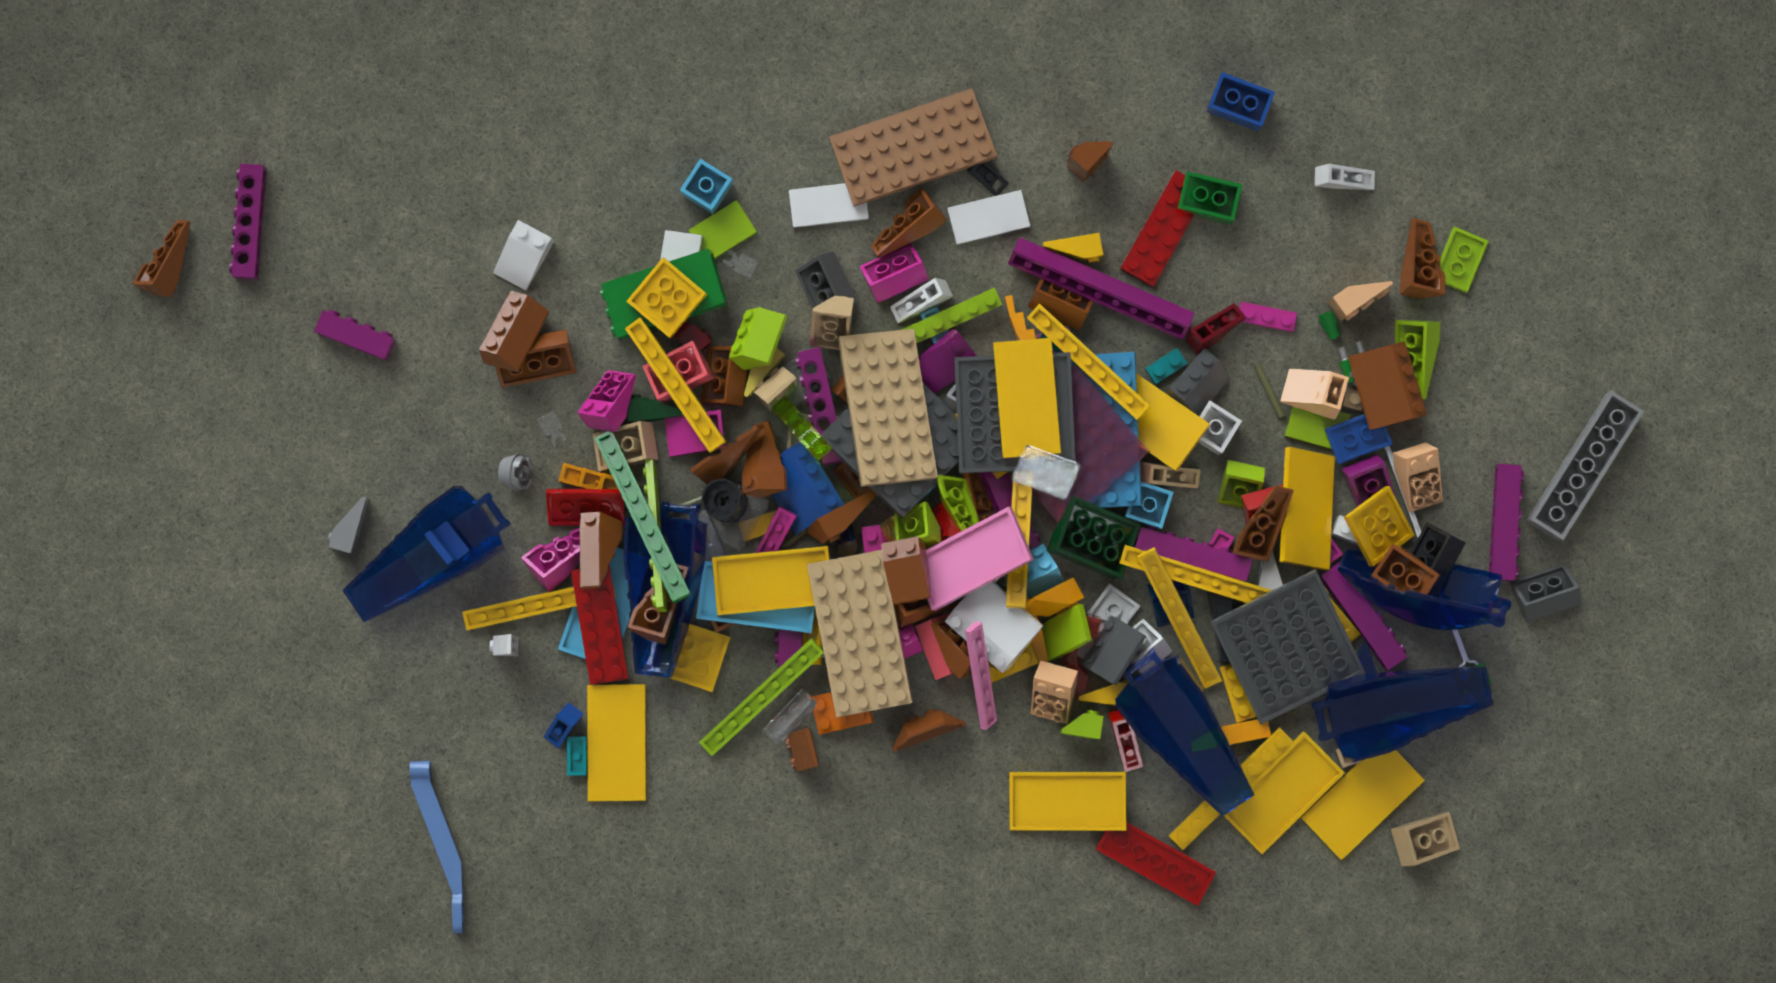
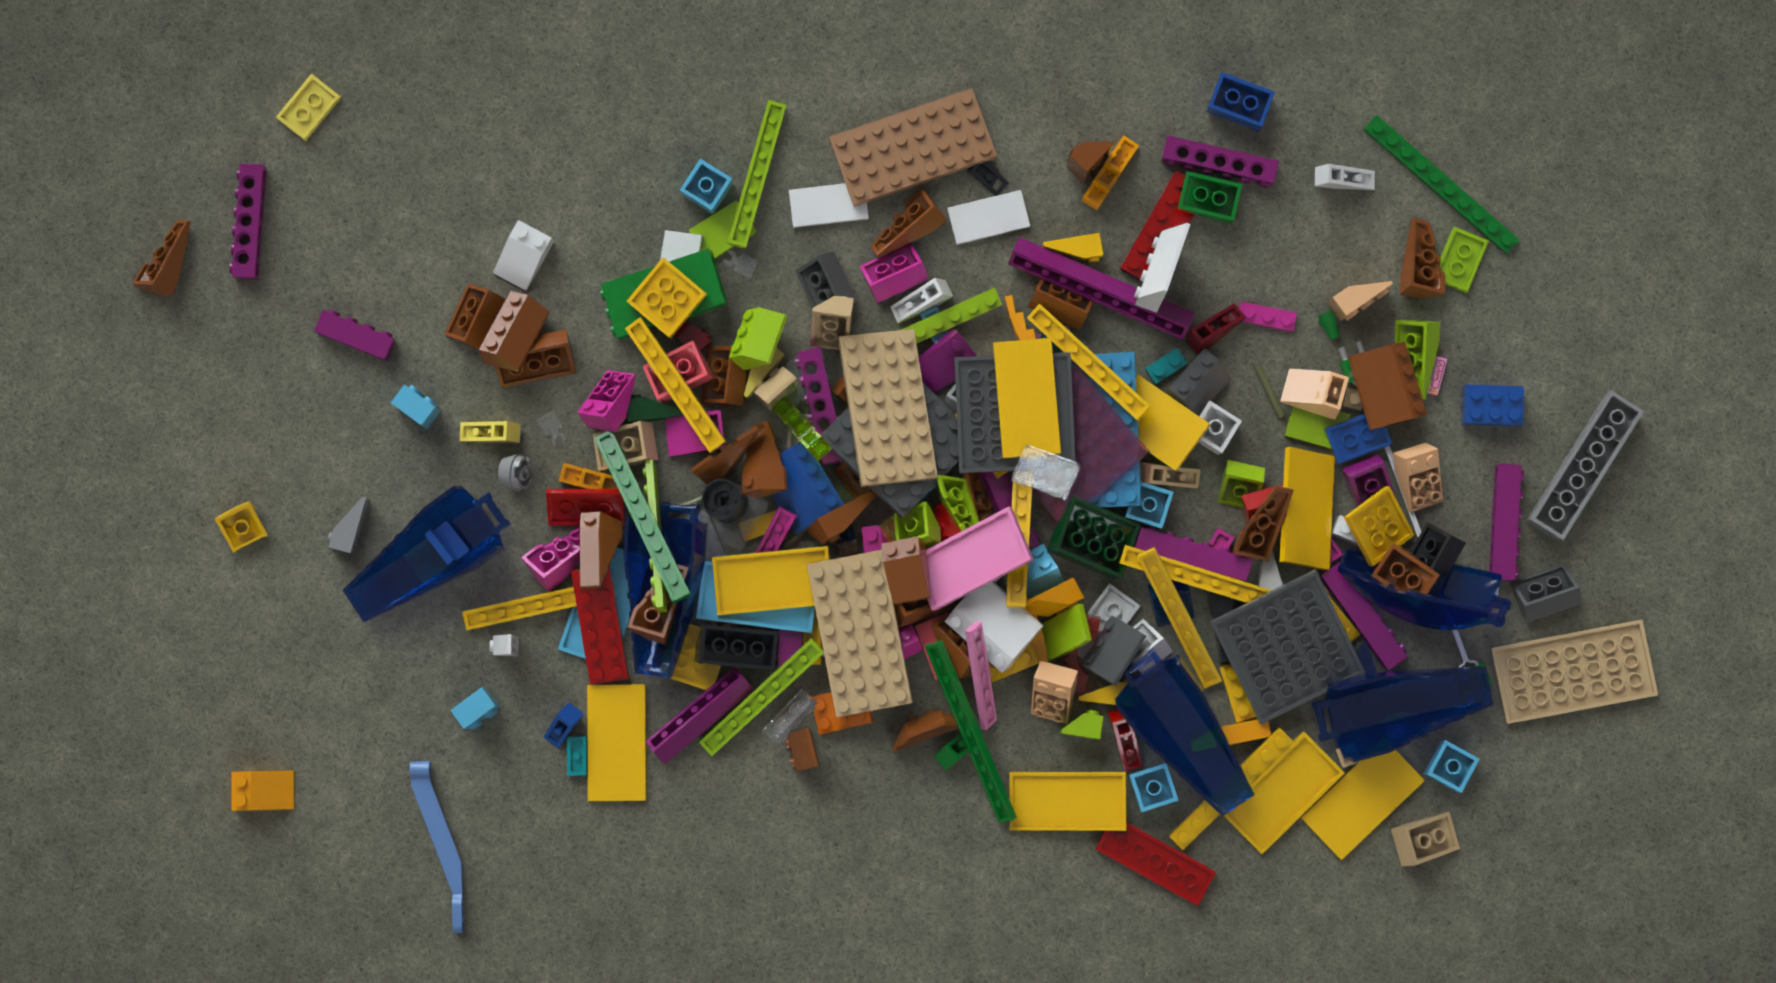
(241, 526): none -> yellow slope
(262, 790): none -> light orange slope
(308, 107): none -> light yellow tile
(412, 404): none -> medium azure brick
(474, 316): none -> dark orange slope
(475, 709): none -> medium azure brick
(490, 432): none -> light yellow slope
(699, 715): none -> magenta brick
(736, 647): none -> black slope
(757, 174): none -> lime plate
(951, 752): none -> green slope
(970, 731): none -> green plate
(1110, 172): none -> light orange slope
(1153, 787): none -> medium azure brick
(1161, 267): none -> white slope
(1229, 157): none -> magenta brick
(1437, 375): none -> bright pink tile
(1441, 184): none -> green plate
(1451, 766): none -> medium azure brick
(1492, 405): none -> blue brick
(1574, 671): none -> tan plate

